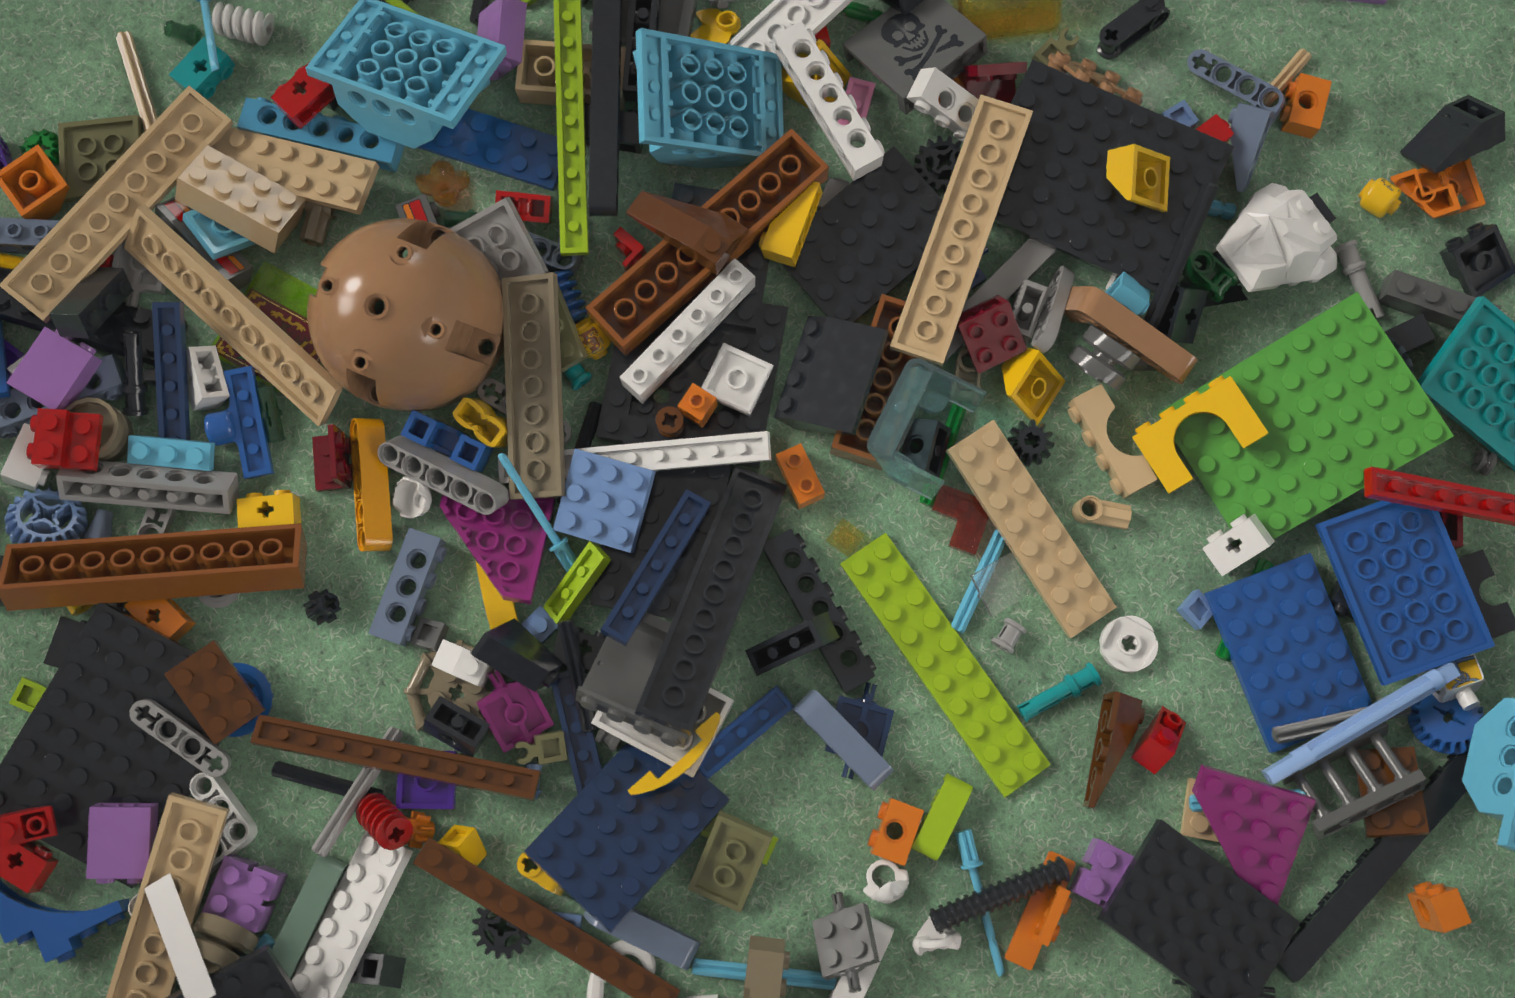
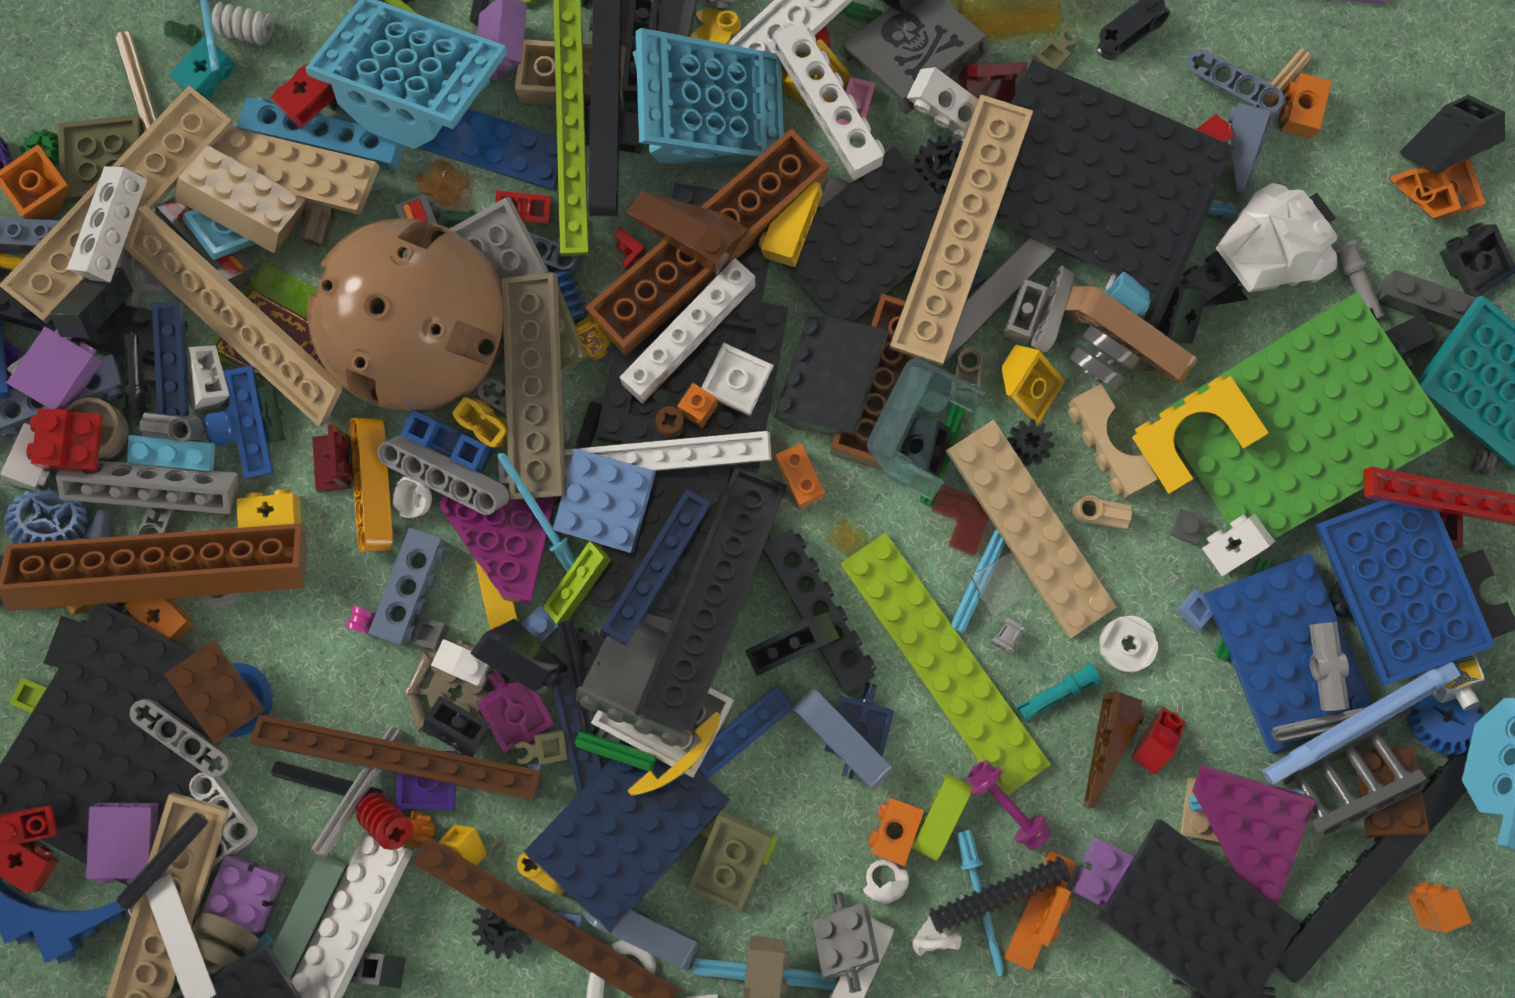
(107, 224): none -> white brick
(162, 860): none -> black axle
(171, 427): none -> flat silver piece
(322, 607): black gear -> none
(360, 620): none -> dark pink wheel
(577, 376): teal bush -> none
(616, 751): none -> green axle
(990, 333): dark red bracket -> none
(1033, 830): none -> magenta piece
(1086, 72): medium nougat plant -> none
(1140, 175): yellow slope -> none
(1182, 113): medium blue plate -> none
(1188, 526): none -> dark grey plate
(1211, 276): dark green piece -> none
(1329, 666): none -> light grey piece
(1380, 197): yellow head -> none

